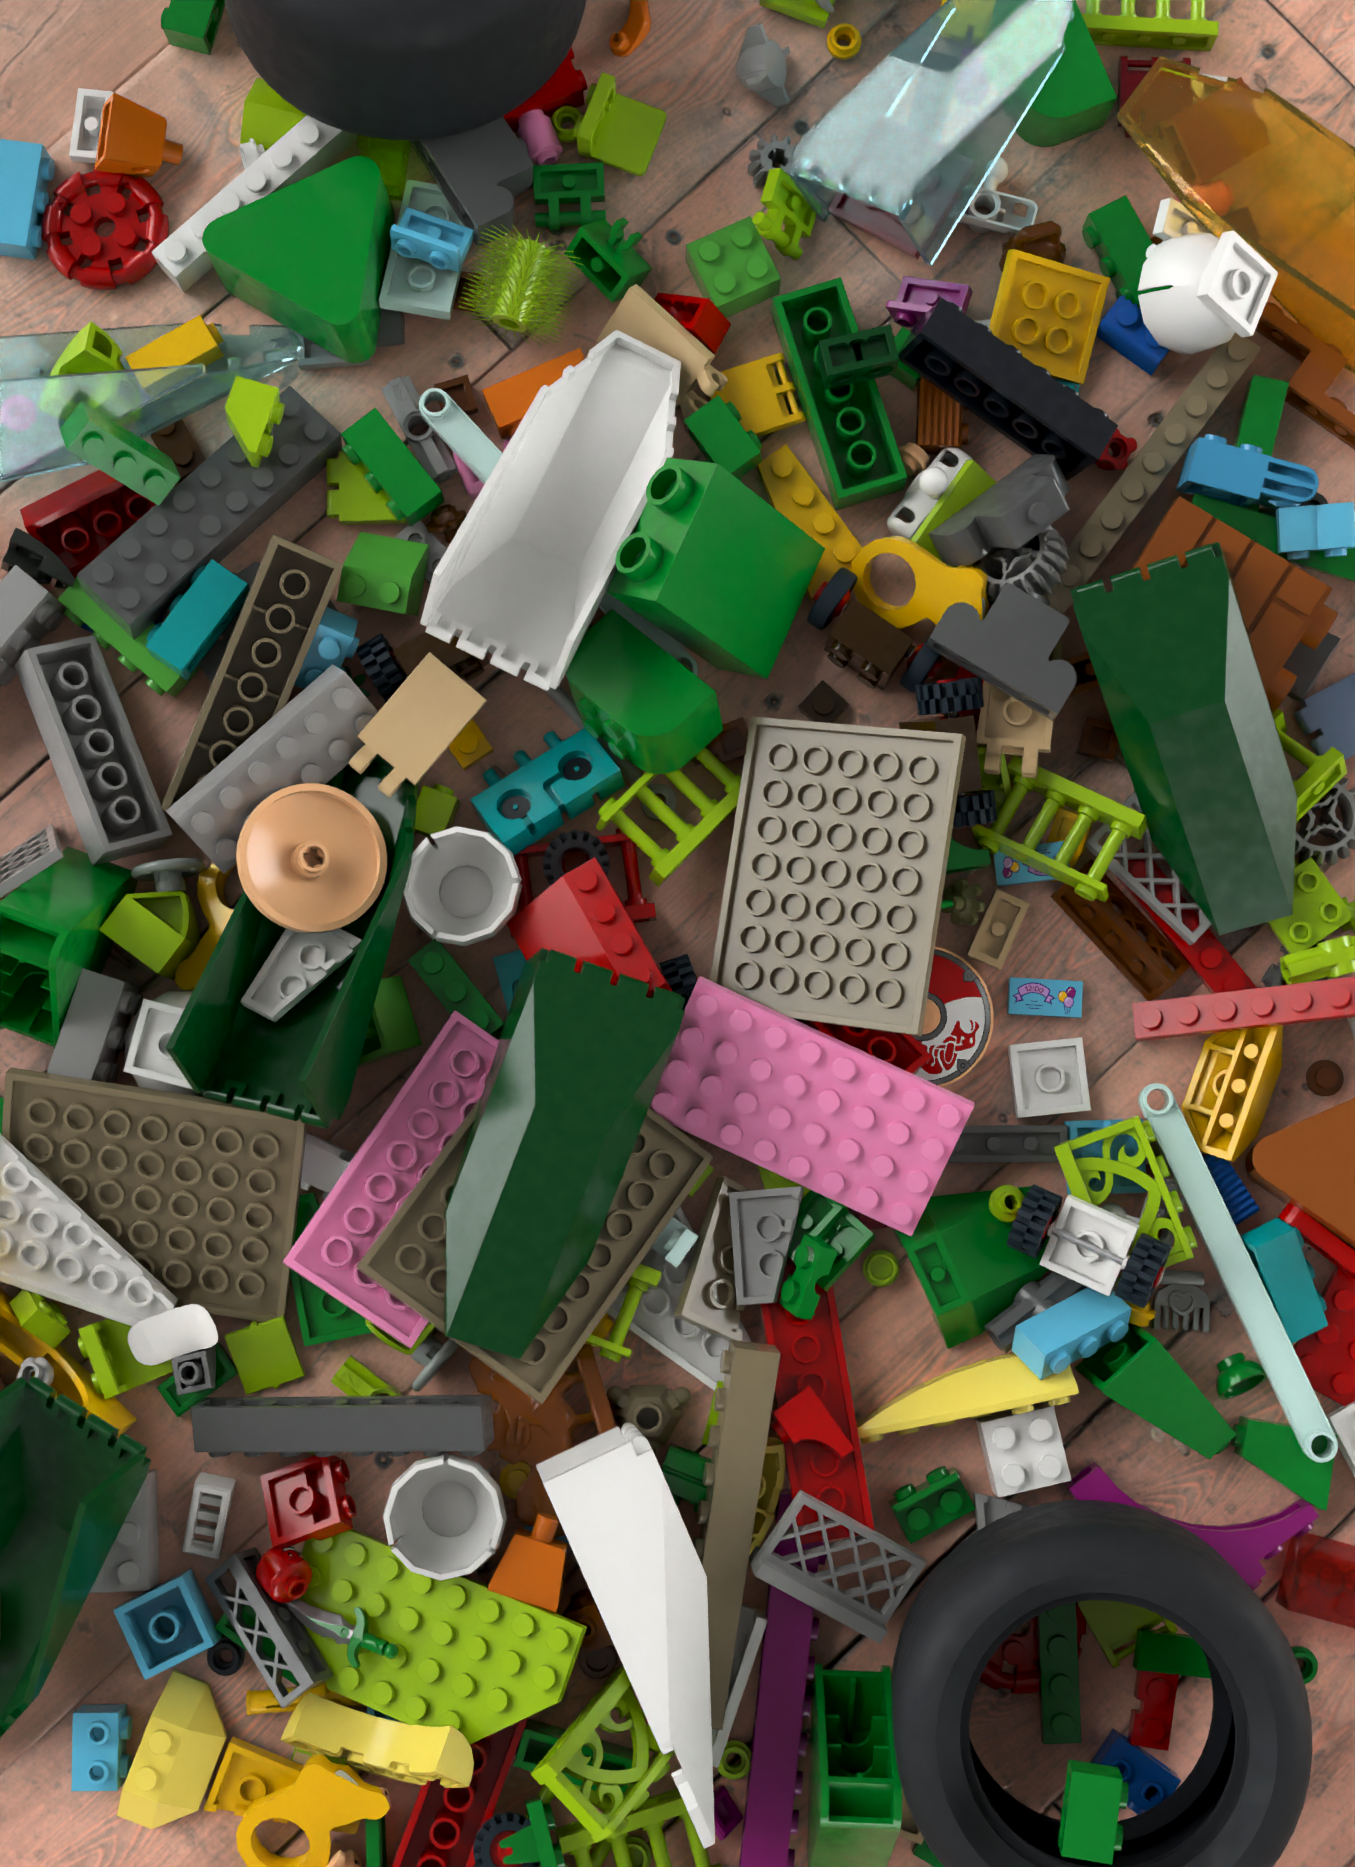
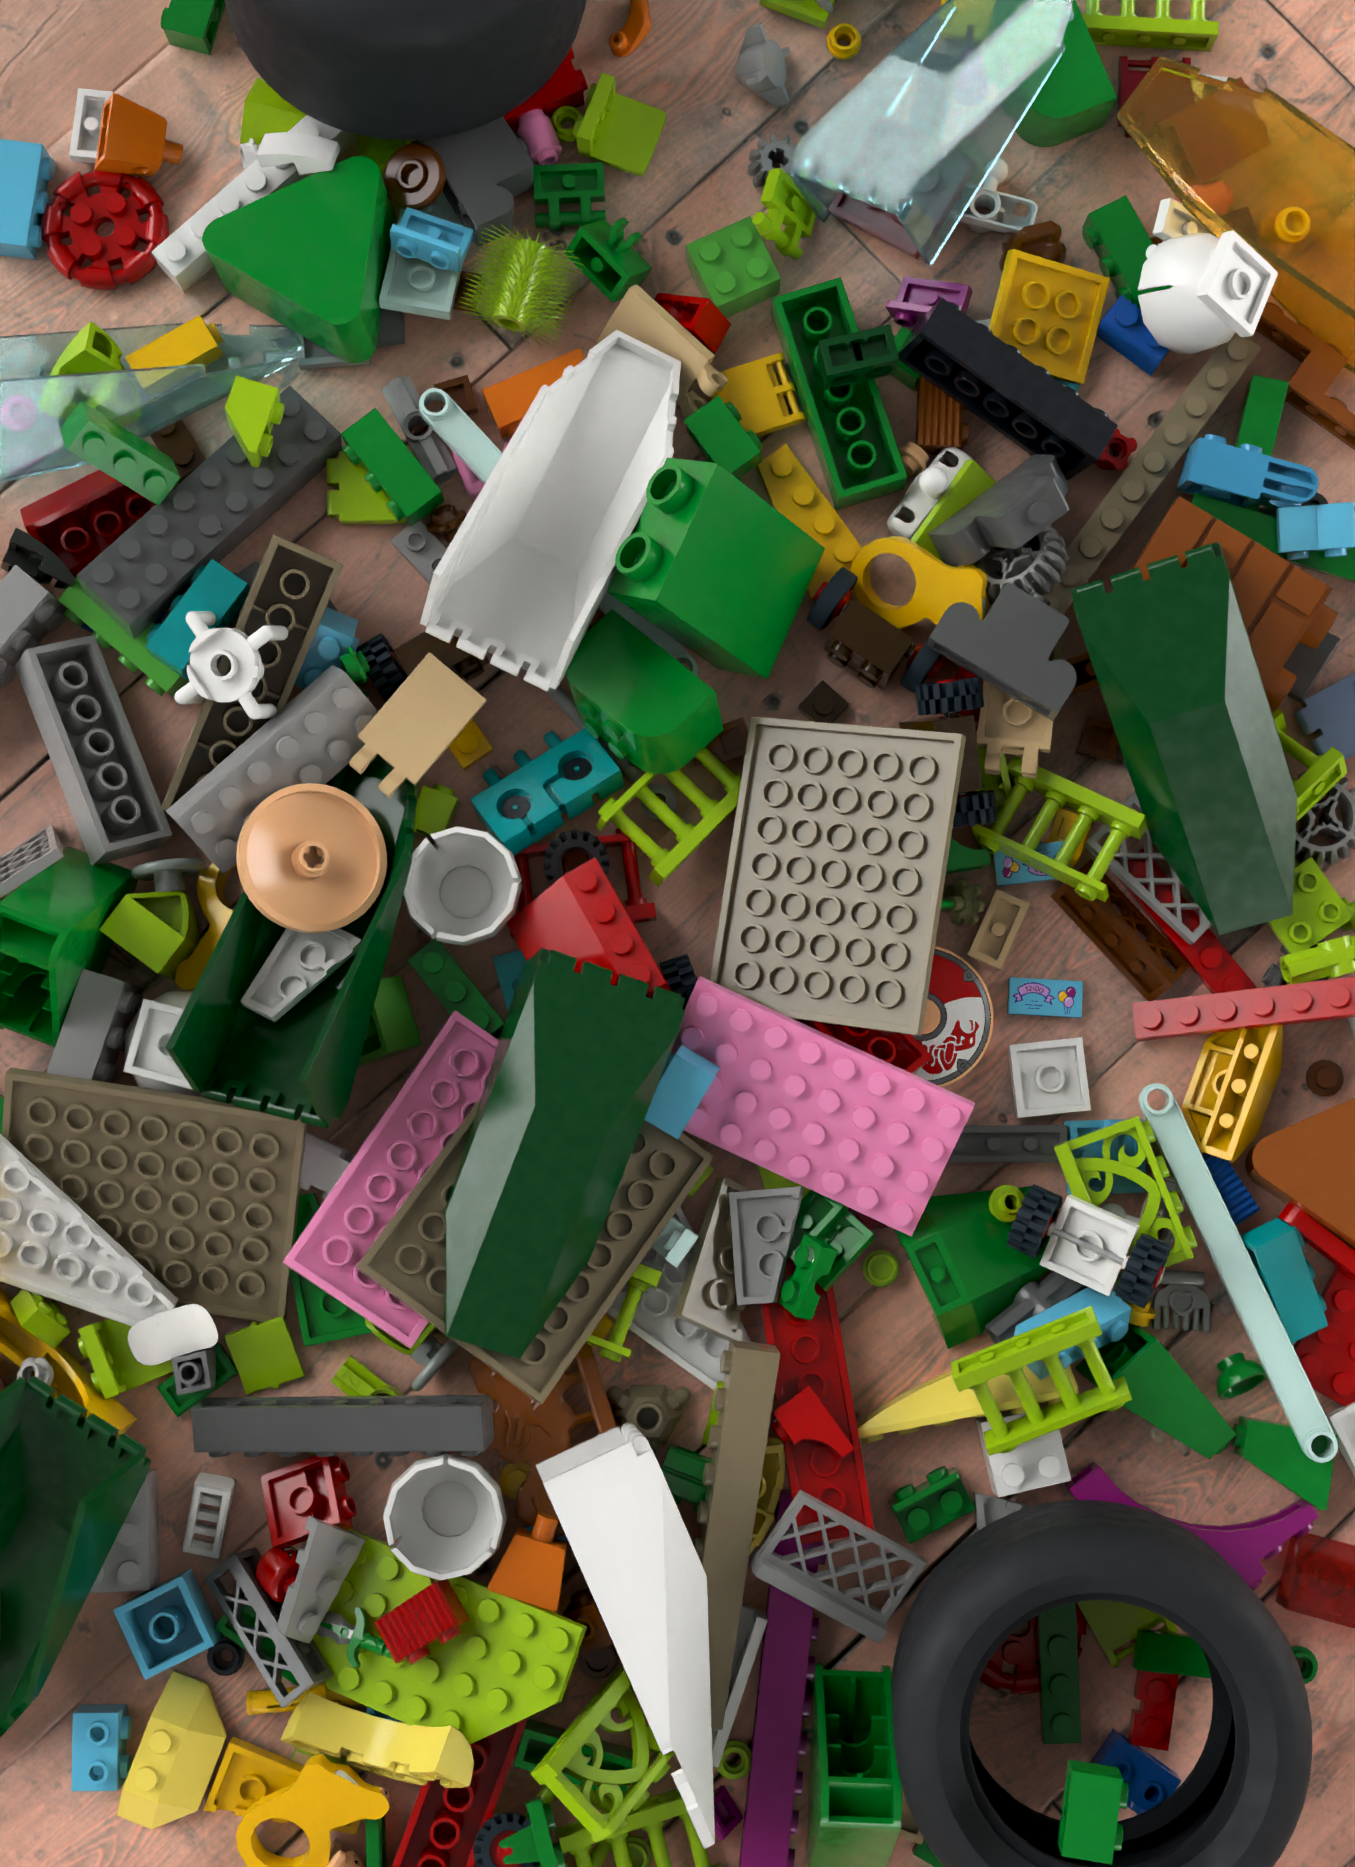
(244, 659): none -> white plate
(306, 151): none -> white slope
(321, 1572): none -> light grey wing
(355, 665): none -> green plate
(384, 574): bright green slope -> none
(414, 176): none -> reddish brown wheel
(422, 1621): none -> red brick
(680, 1090): none -> medium azure brick
(1040, 1344): none -> lime fence
(1292, 225): none -> yellow plate

